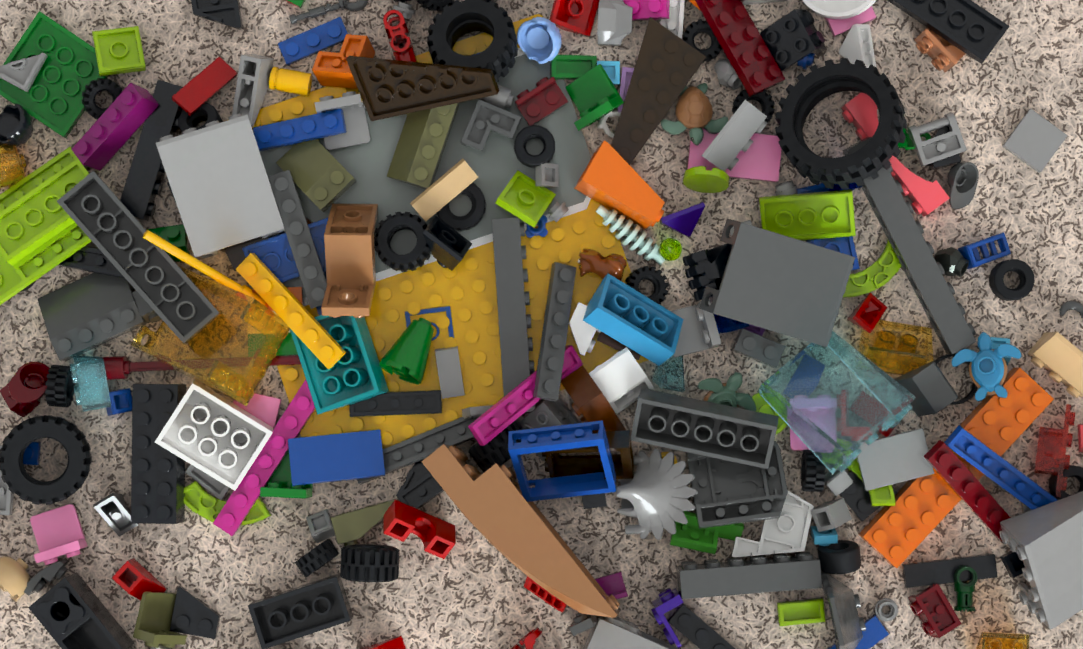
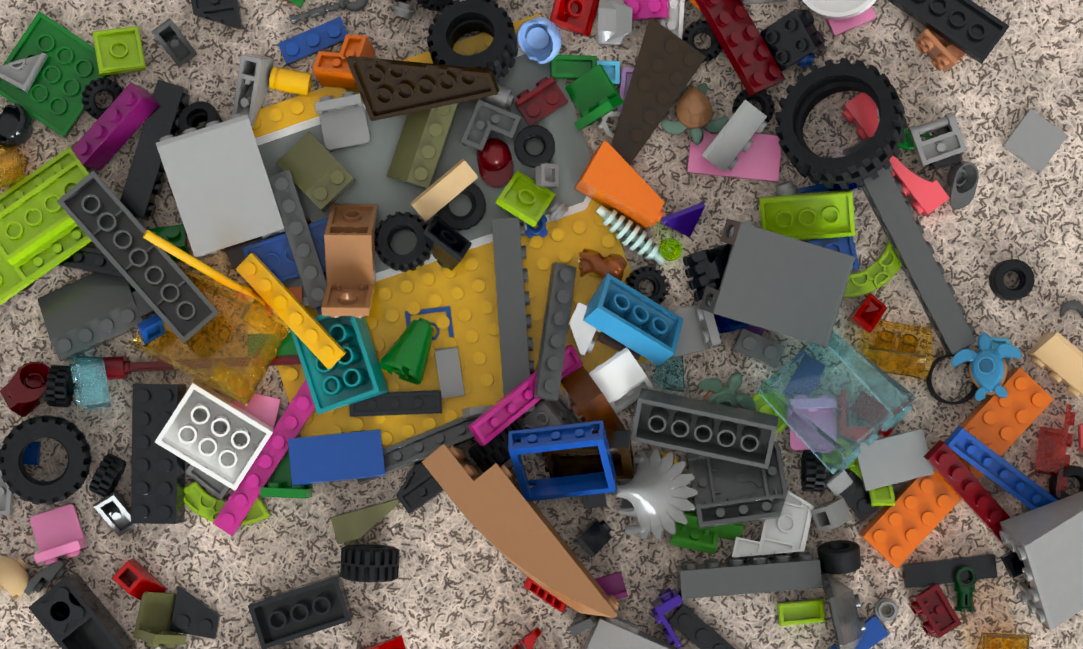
(107, 475): none -> black tyre
(120, 402): blue slope -> none
(151, 328): none -> blue plate
(174, 42): none -> dark grey slope
(204, 86): red piece -> none
(300, 129): blue plate -> none
(317, 558): black tyre -> none
(320, 526): light grey slope -> none
(399, 35): red connector -> none
(435, 533): red arch -> none
(495, 163): none -> dark red cap
(594, 537): none -> black slope
(705, 180): lime tile -> none
(727, 74): light grey rock -> none
(824, 538): medium azure plate -> none
(859, 45): white slope -> none
(929, 387): dark grey slope -> none
(952, 261): pearl dark grey rock -> none
(971, 252): blue slope -> none

